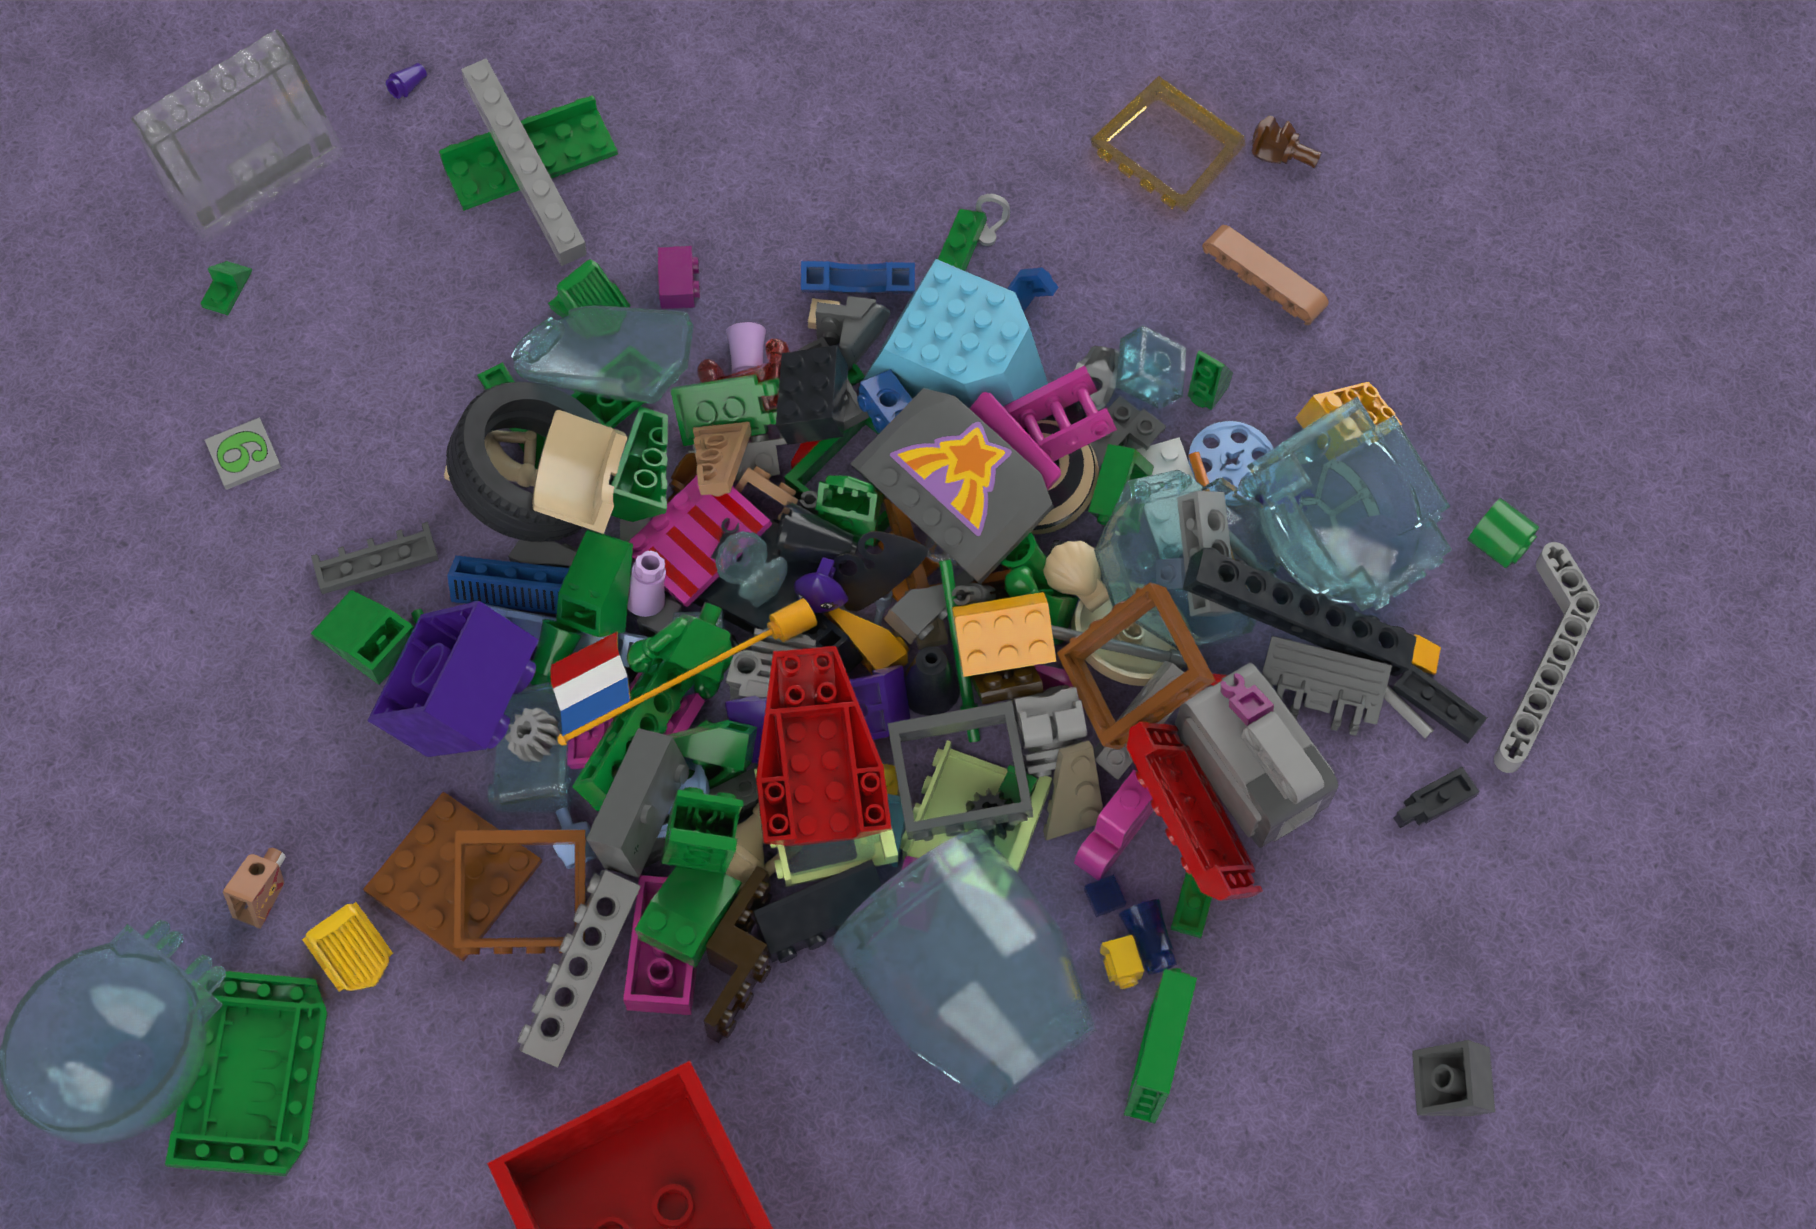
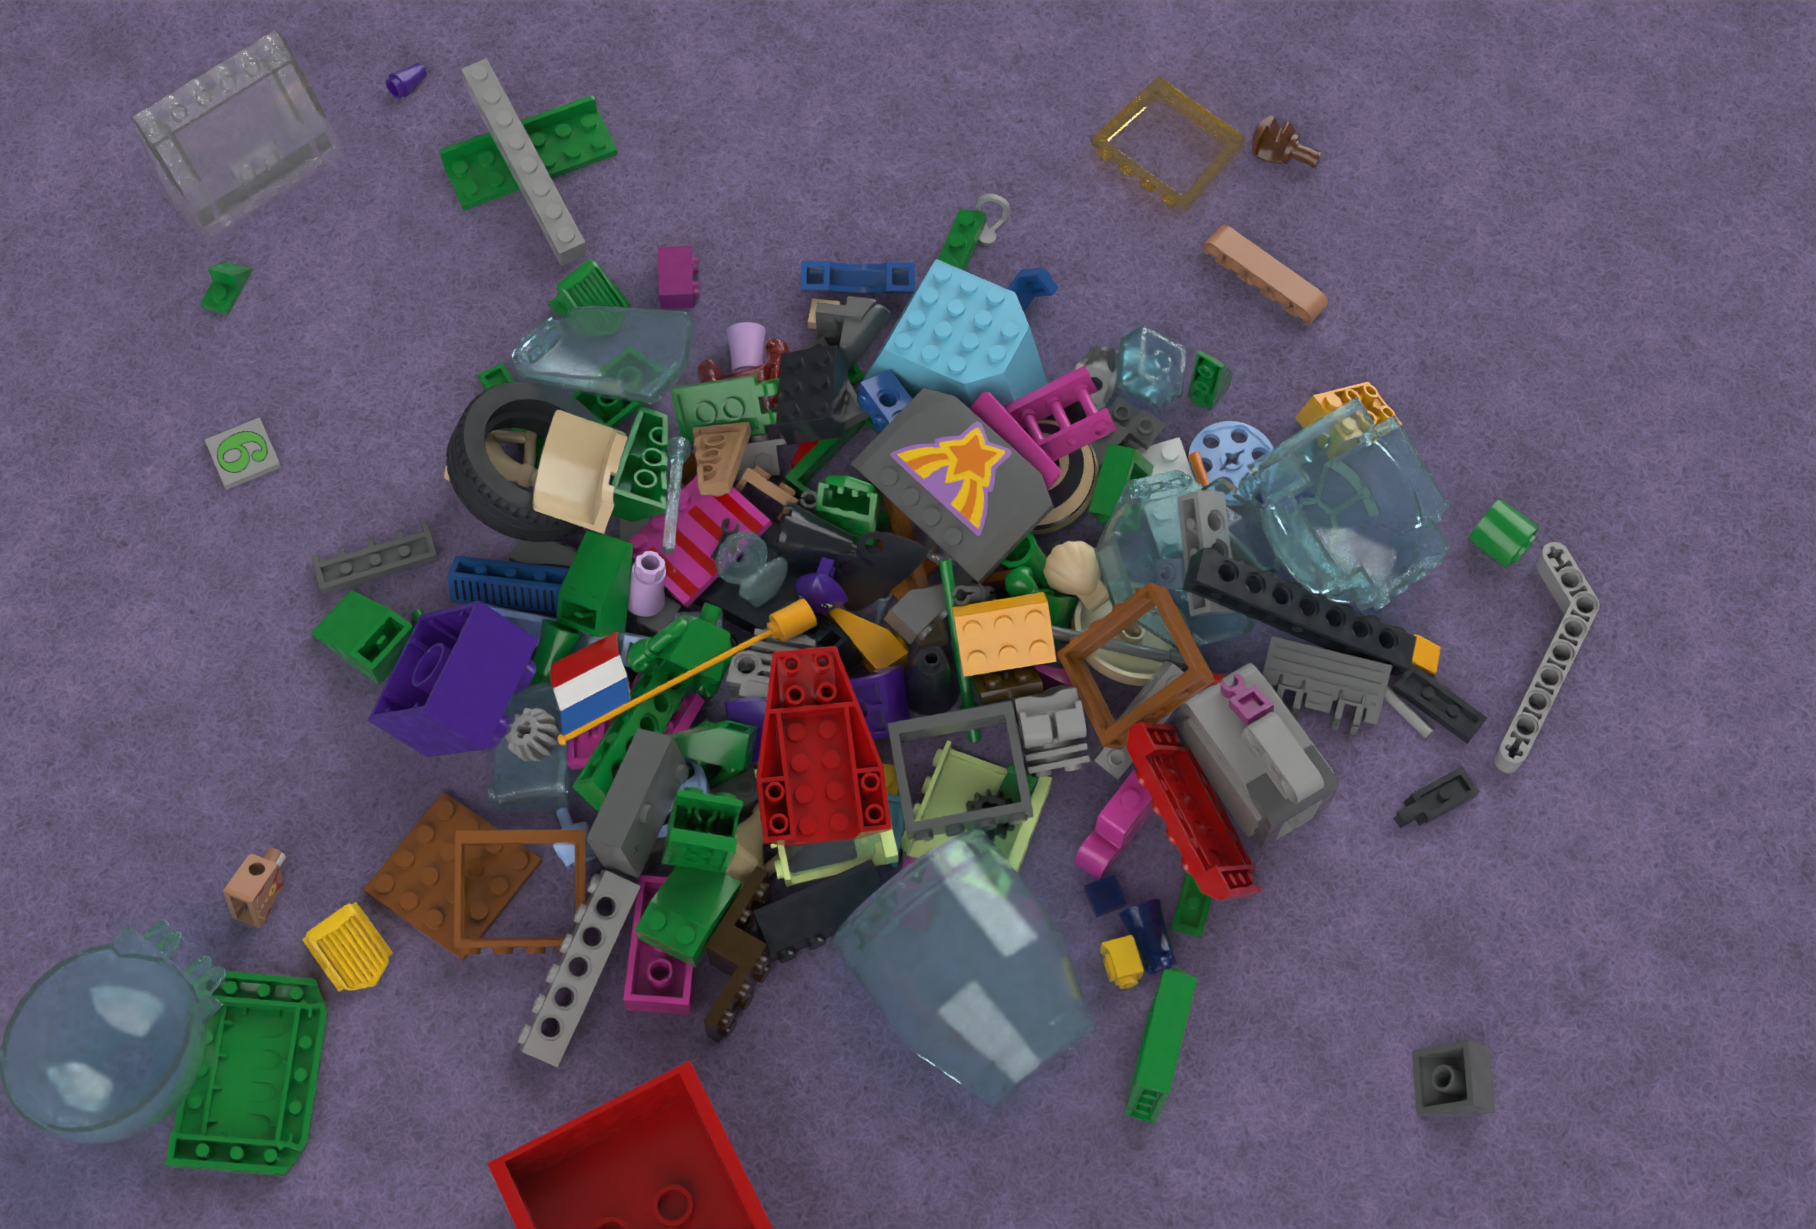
(678, 452): none -> clear light blue piece
(1076, 792): dark tan wing -> none

